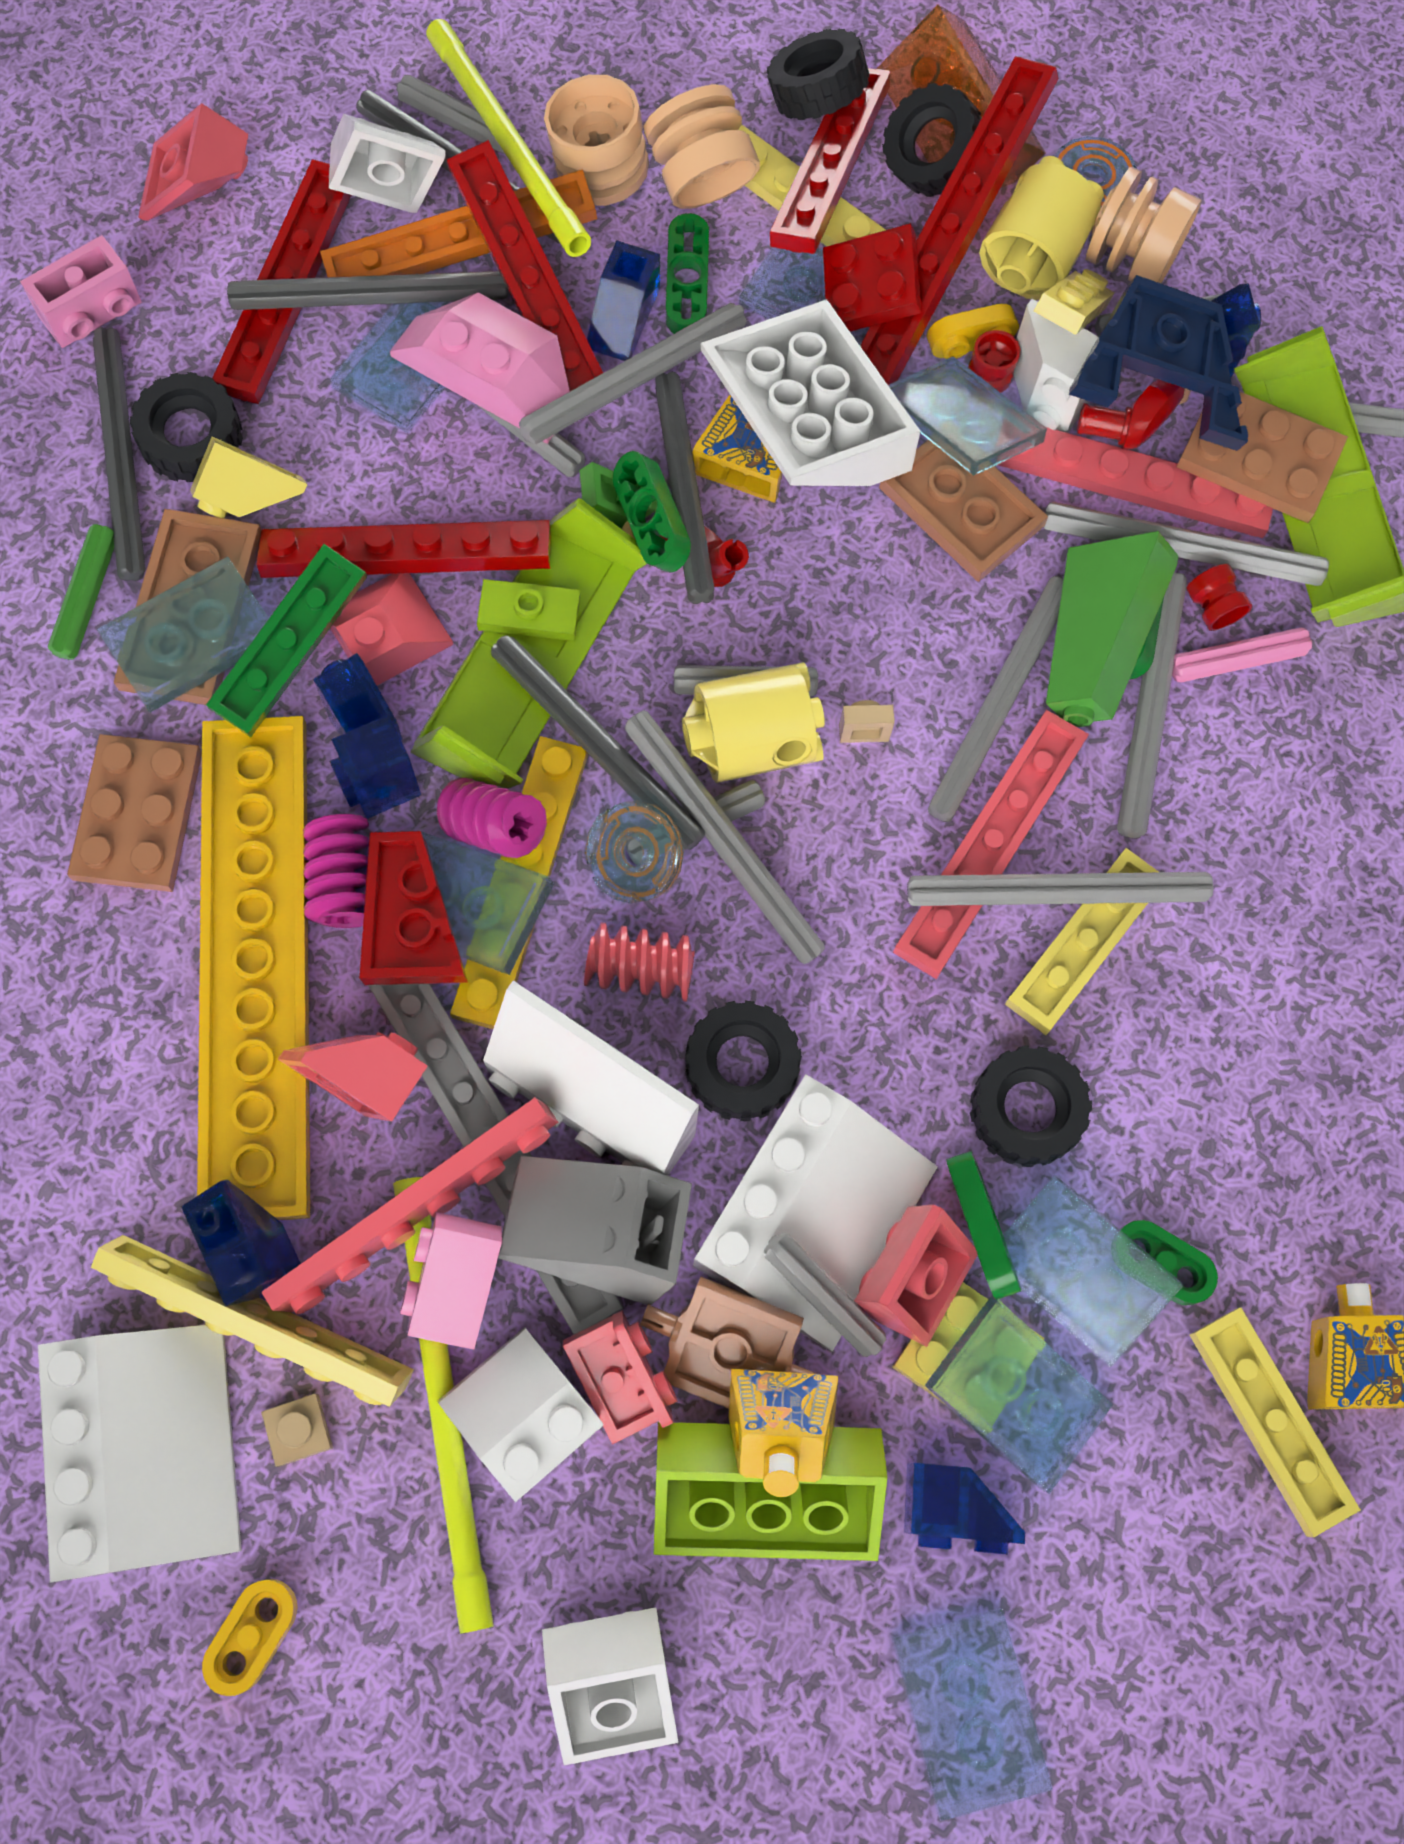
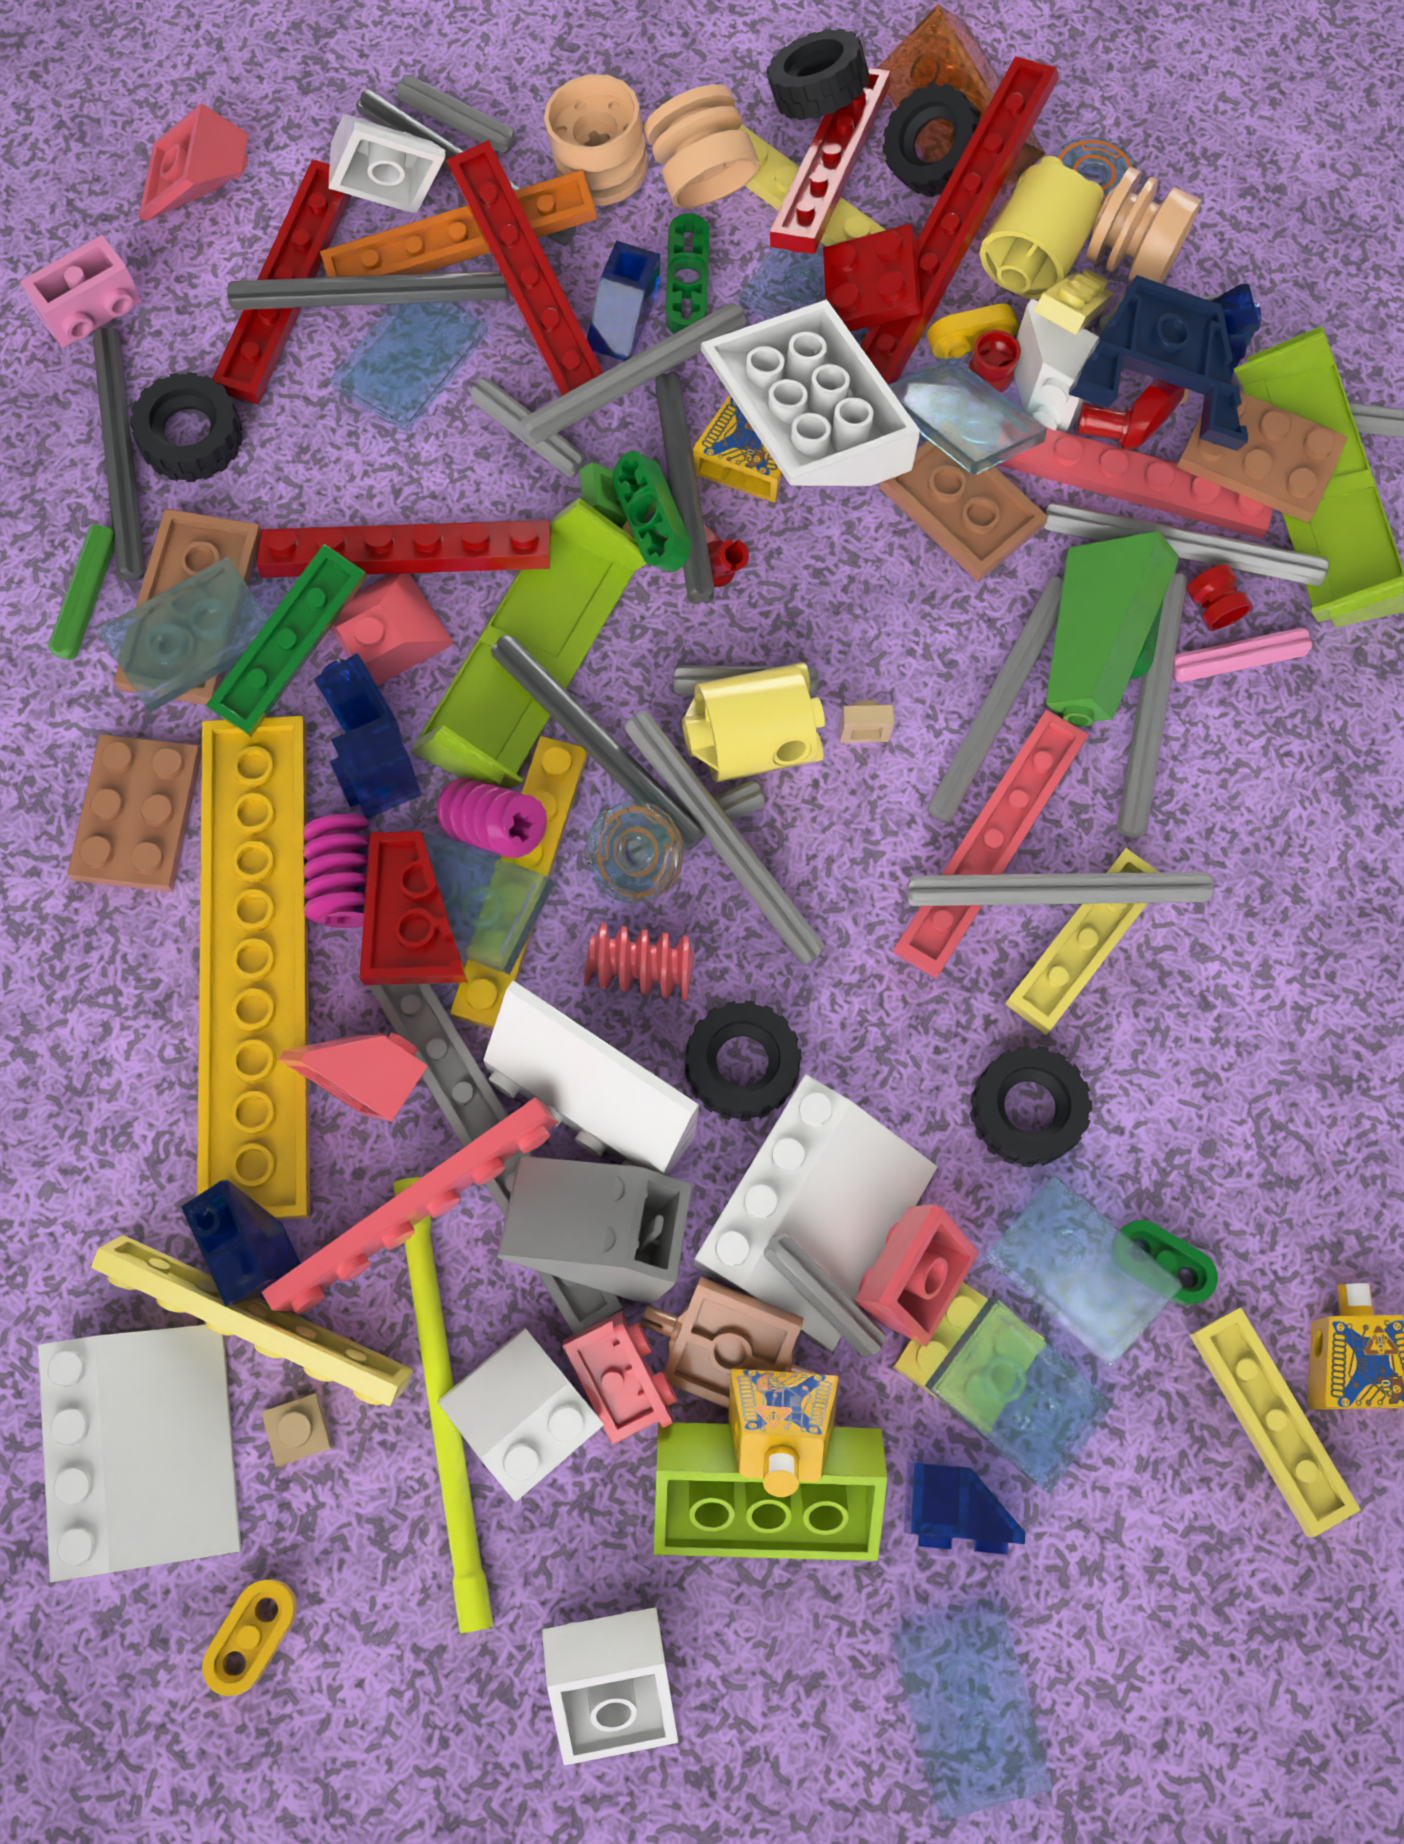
(240, 481): light yellow slope -> none
(453, 1281): bright pink brick -> none
(486, 356): bright pink wedge -> none
(528, 610): lime plate -> none
(561, 218): neon yellow piece -> none
(983, 1225): green beam -> none

